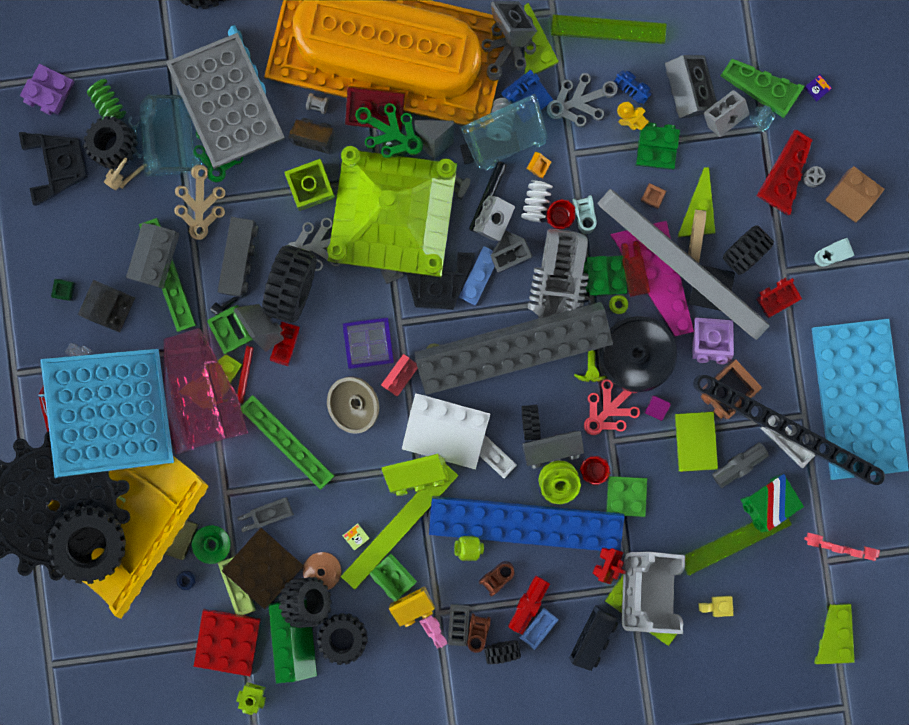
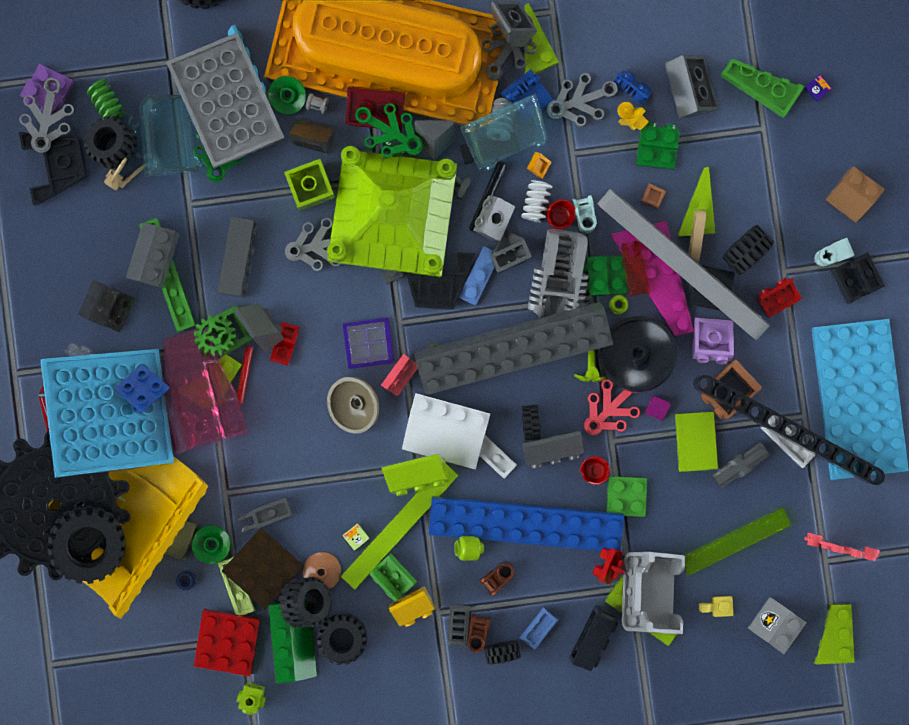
(46, 118): none -> light grey plant
(62, 290): dark green tile -> none
(141, 389): none -> blue hinge
(199, 205): tan plant -> none
(207, 337): none -> bright green gear
(217, 309): black hand -> none
(280, 101): none -> green dish
(286, 442): bright green plate -> none
(289, 283): black tyre -> none
(432, 629): bright pink plate -> none
(528, 605): red piece -> none
(564, 491): lime wheel -> none
(608, 29): clear neon green plate -> none
(726, 113): light grey brick -> none
(764, 118): clear light blue tile -> none
(772, 503): panel -> none
(777, 625): none -> light grey slope
(783, 179): red wing -> none
(817, 174): light grey wheel -> none
(857, 278): none -> black slope

